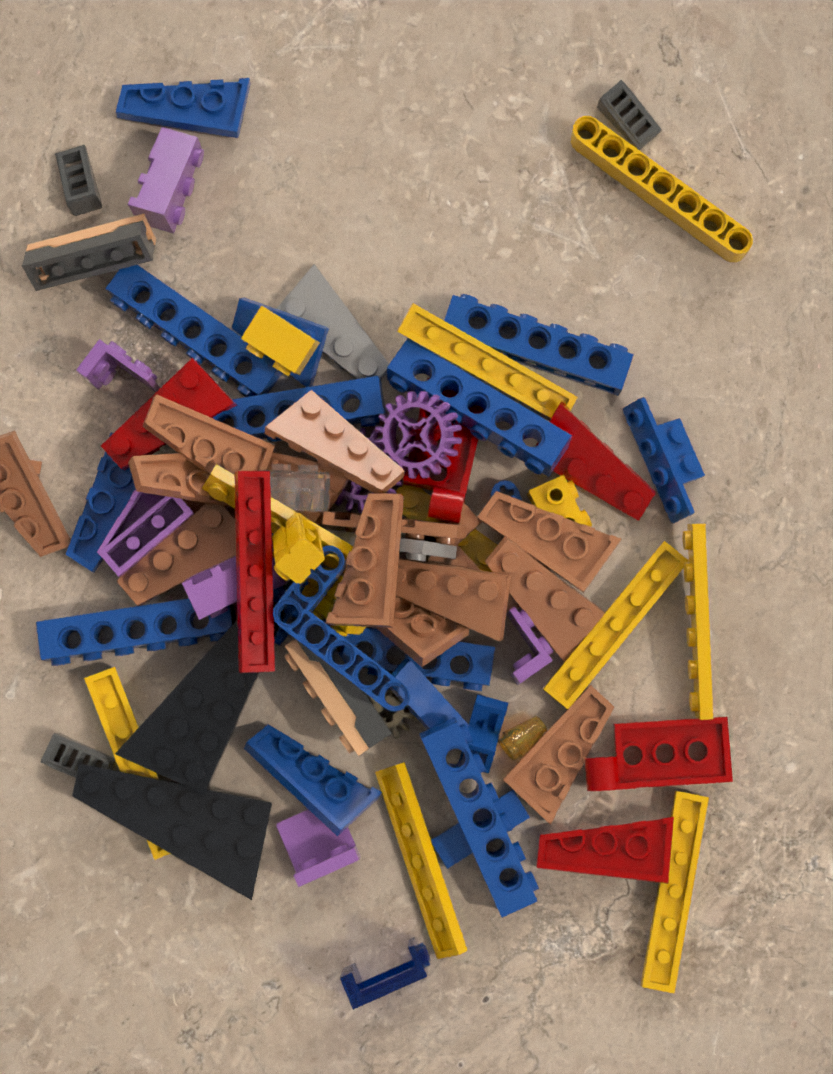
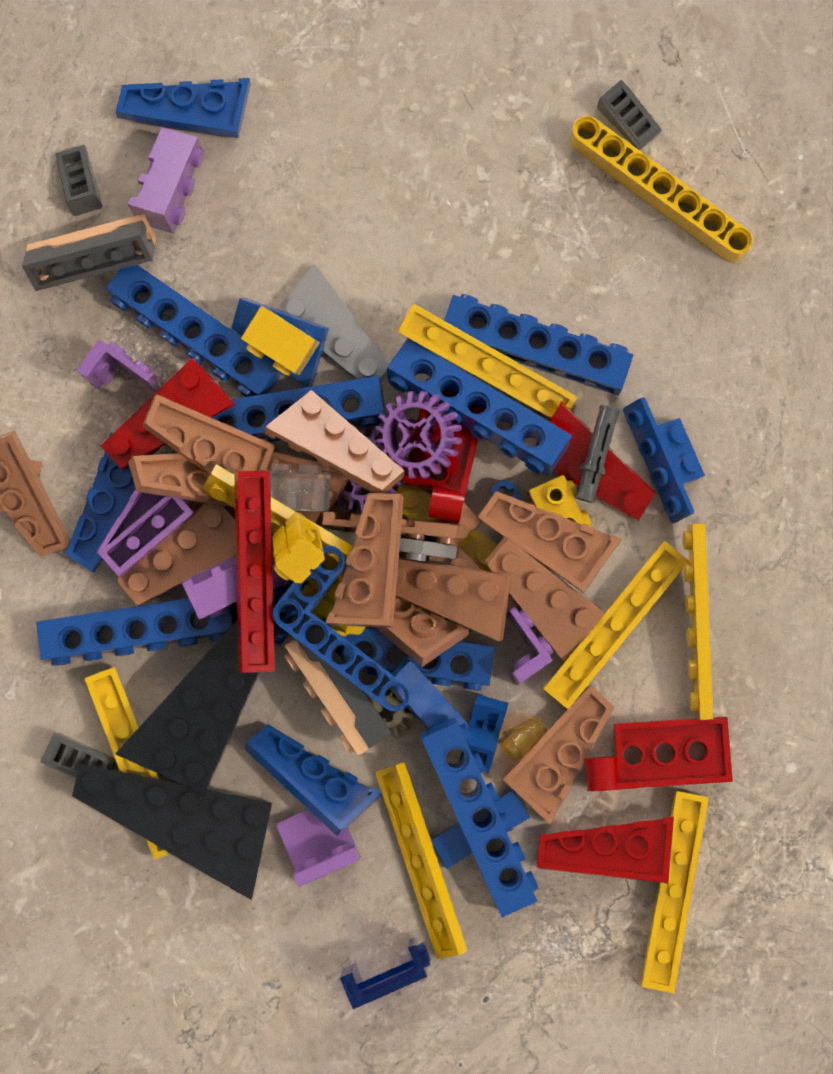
(597, 453): none -> dark grey pin

